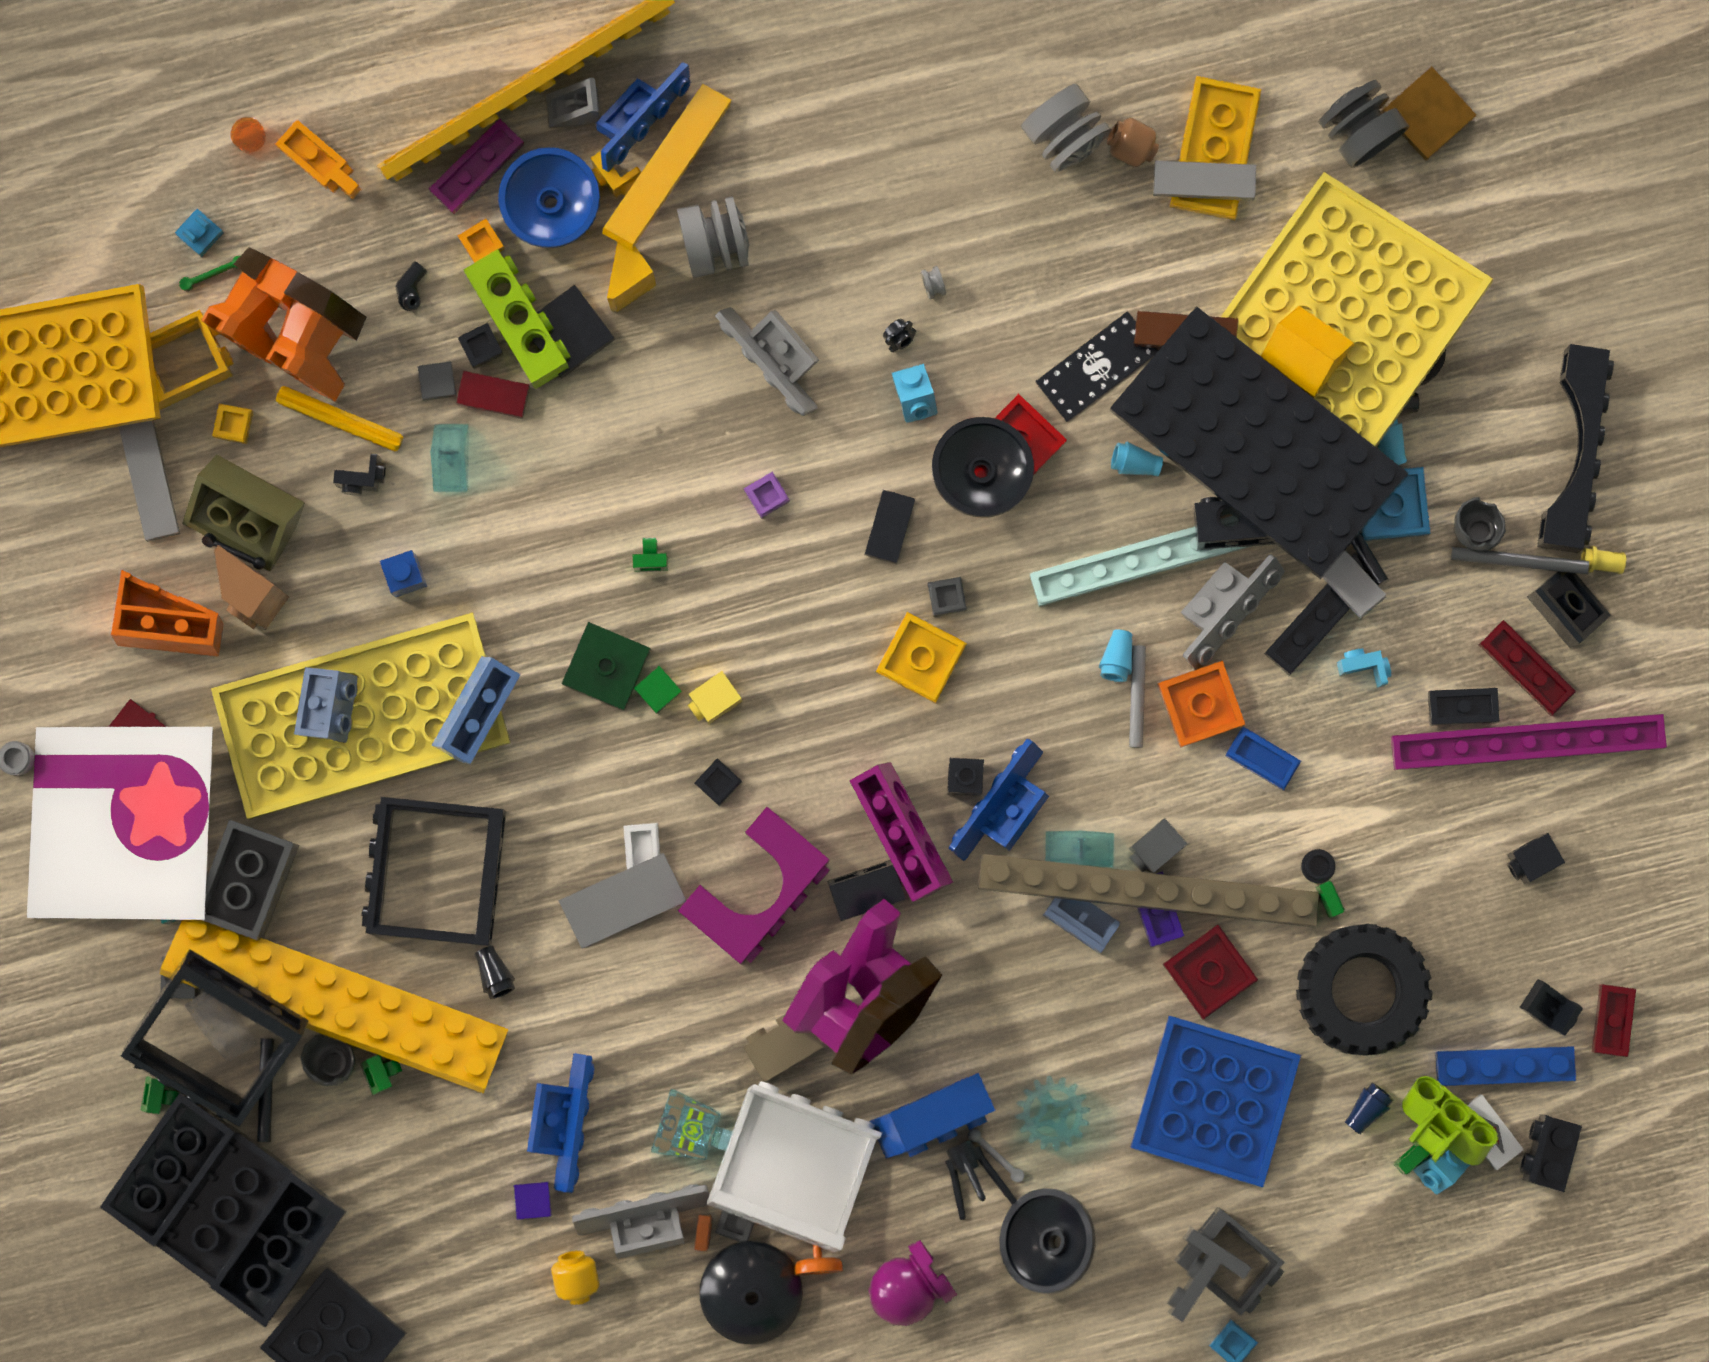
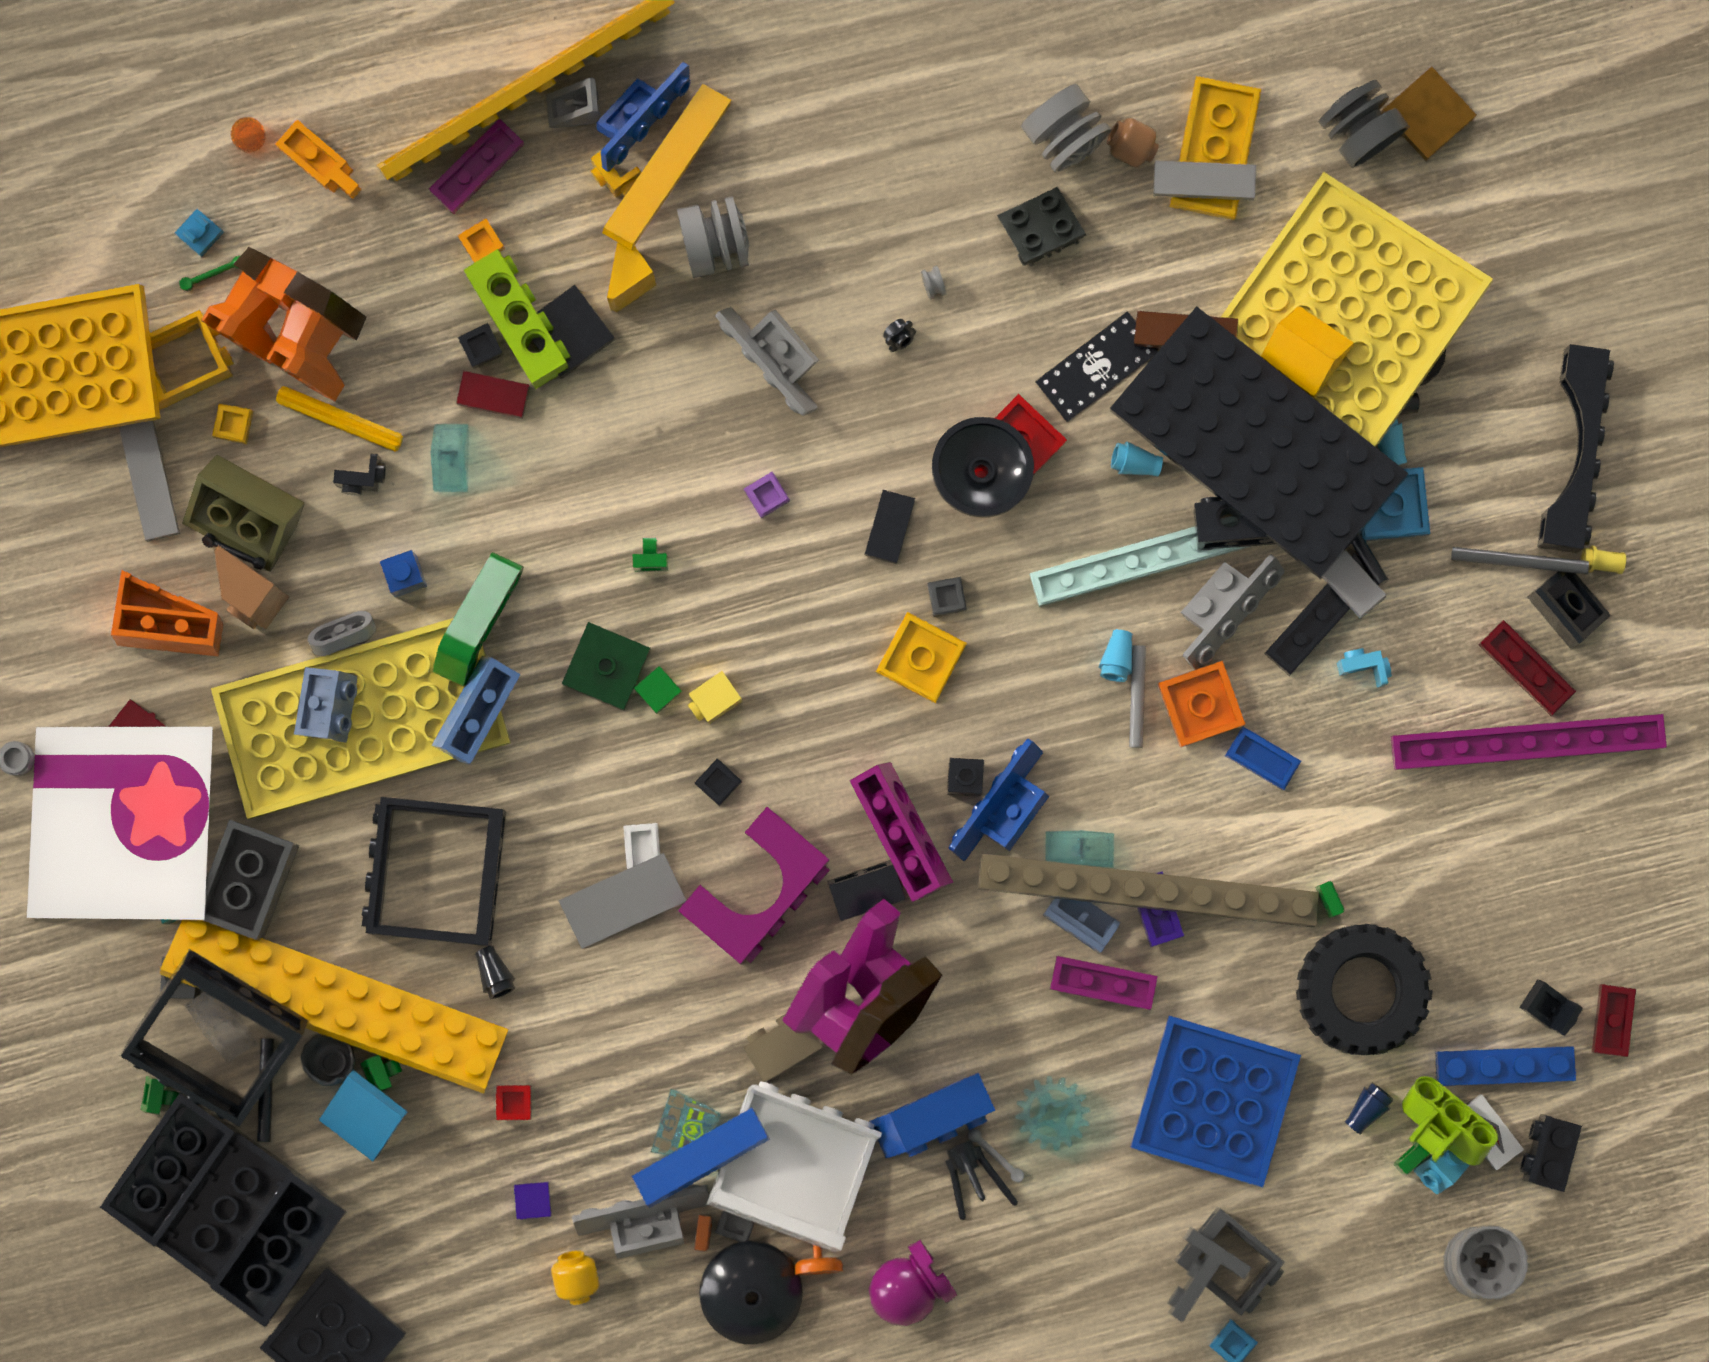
(342, 633): none -> light grey plate
(363, 1115): none -> dark azure tile
(407, 287): black arm -> none
(437, 381): dark grey tile -> none
(476, 618): none -> beam
(514, 1102): none -> red plate
(542, 176): blue dish -> none
(559, 1121): blue bracket -> none
(700, 1157): none -> blue tile
(915, 393): medium azure bracket -> none
(1030, 1237): black dish -> none
(1041, 226): none -> pearl dark grey hinge
(1103, 982): none -> magenta plate
(1156, 847): dark grey slope -> none
(1210, 972): dark red tile -> none
(1318, 866): black plate -> none
(1463, 706): black plate -> none
(1479, 525): dark grey hair -> none
(1505, 1260): none -> light grey wheel
(1534, 859): black brick -> none

